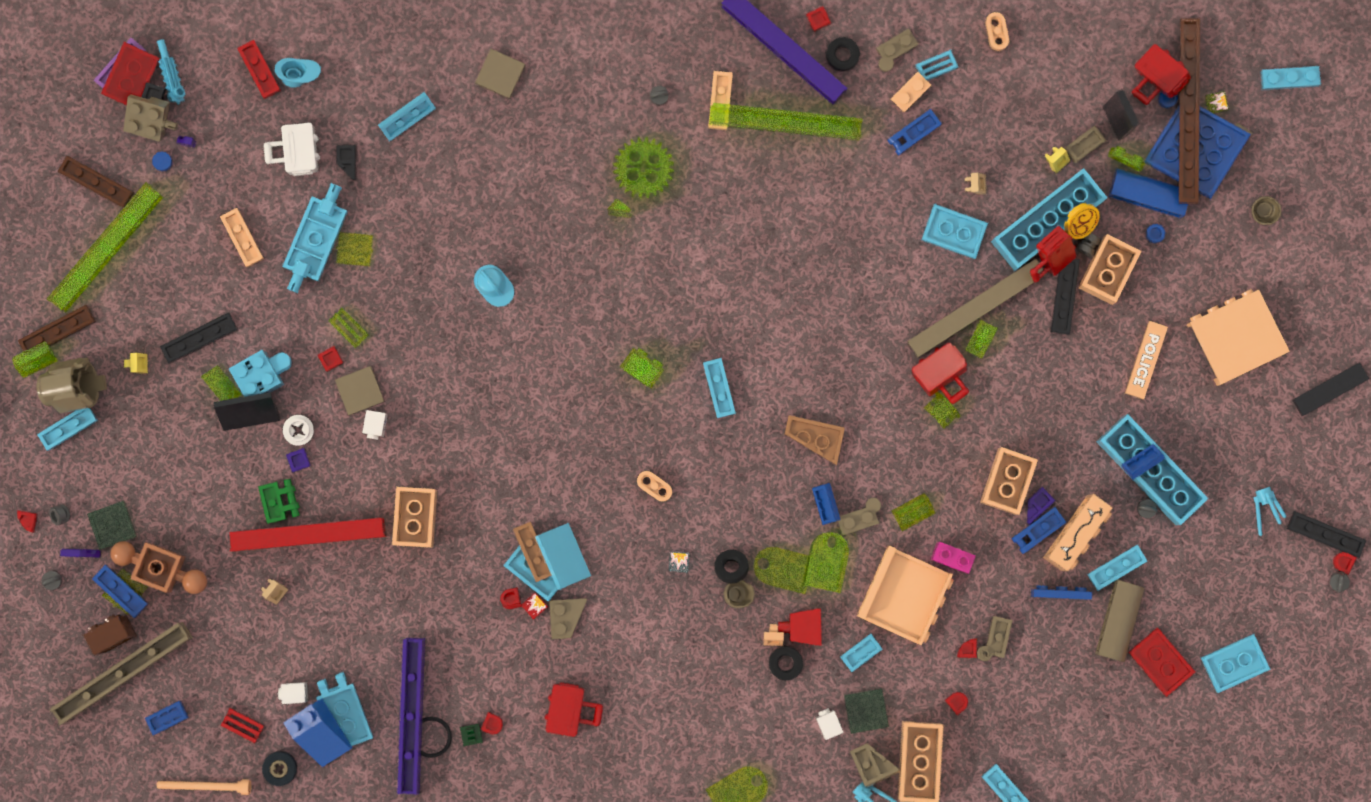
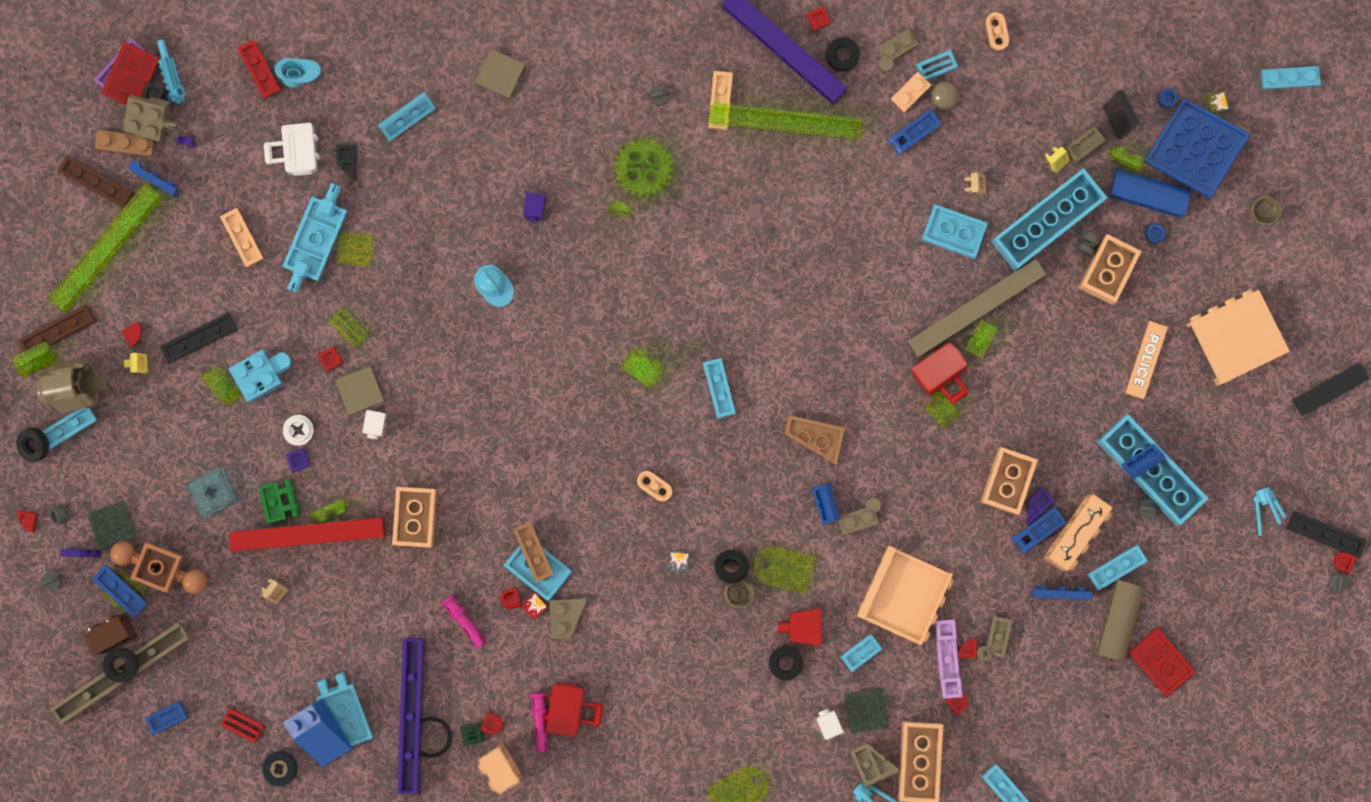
(23, 445): none -> black tyre
(109, 660): none -> black tyre
(124, 143): none -> medium nougat plate
(133, 334): none -> red tile
(153, 178): none -> blue plate
(162, 161): blue tile -> none
(201, 487): none -> clear light blue brick
(242, 786): light nougat piece -> none
(247, 411): black tile -> none
(293, 693): white brick -> none
(322, 514): none -> clear neon green plate
(458, 613): none -> dark pink pin
(500, 769): none -> light nougat brick
(534, 207): none -> dark purple brick
(539, 711): none -> dark pink pin
(563, 556): medium azure tile -> none
(773, 637): light nougat tile -> none
(826, 564): clear neon green tile -> none
(913, 511): clear neon green slope -> none
(945, 95): none -> dark tan hair
(948, 659): none -> lavender slope
(953, 557): dark pink brick -> none
(1055, 253): red piece -> none
(1065, 298): black tile -> none
(1082, 220): yellow tile -> none
(1162, 72): red piece -> none
(1189, 112): reddish brown plate -> none
(1235, 663): medium azure tile -> none

